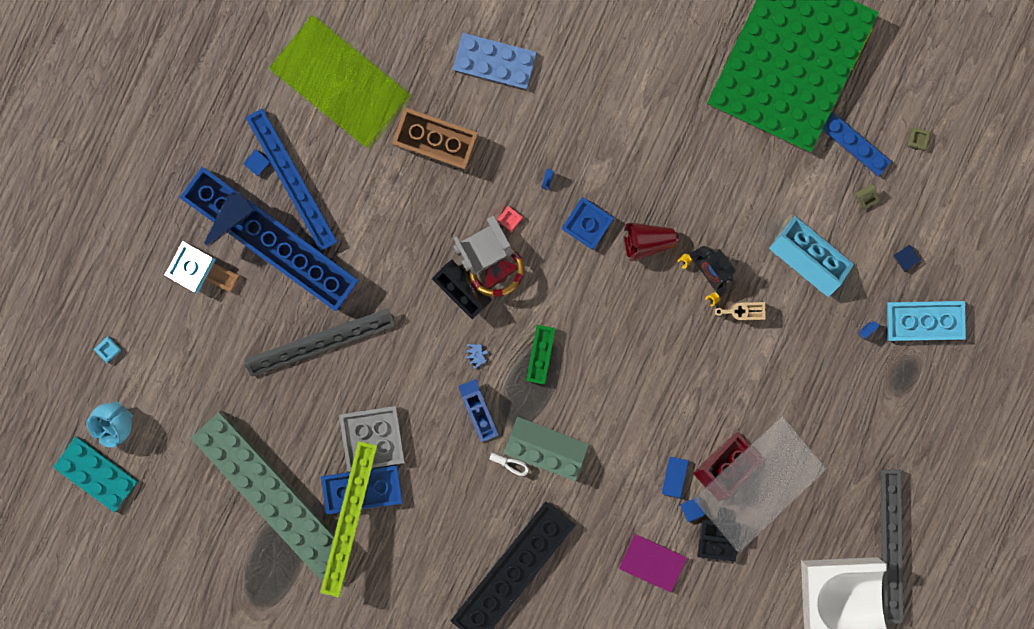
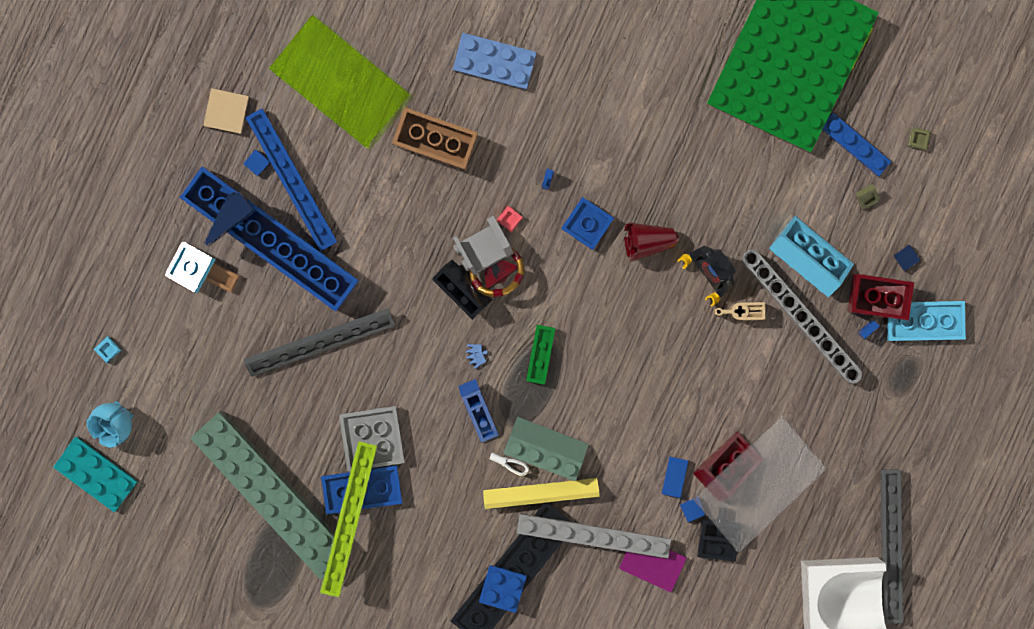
(226, 111): none -> tan tile
(502, 588): none -> blue plate
(541, 493): none -> light yellow tile
(593, 535): none -> light grey plate
(809, 321): none -> light grey beam
(880, 296): none -> dark red slope

